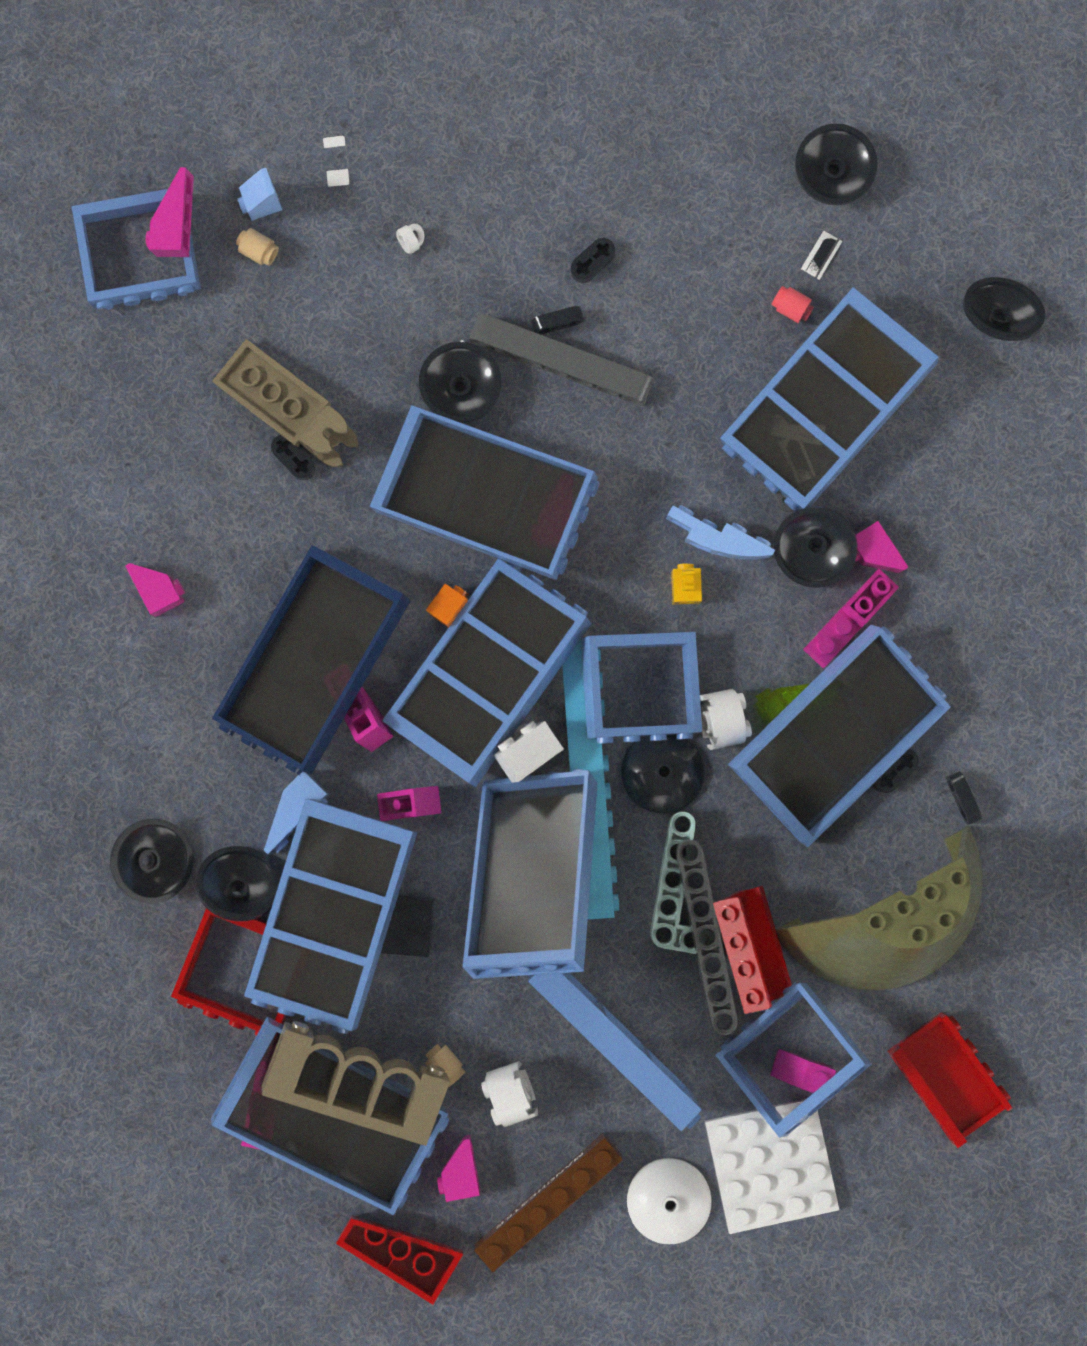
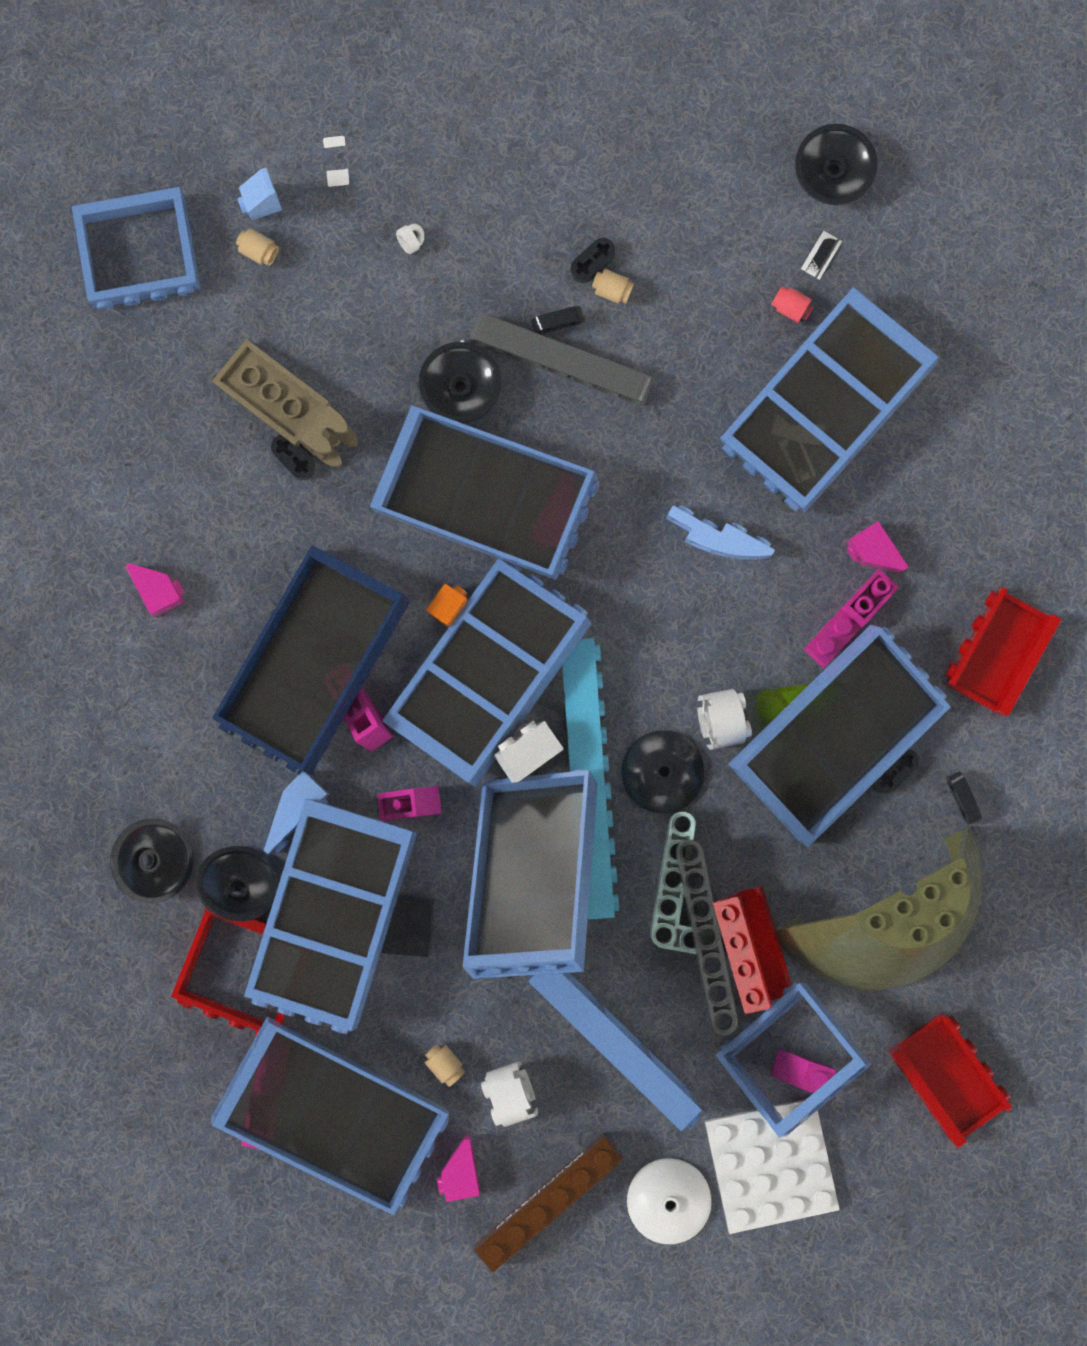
(172, 220): dark pink slope -> none
(404, 1257): red wedge -> none
(421, 1106): dark tan fence -> none
(593, 694): medium blue window -> none
(612, 286): none -> tan brick
(686, 585): yellow brick -> none
(807, 562): black dish -> none
(1001, 652): none -> red panel
(1004, 309): black dish -> none

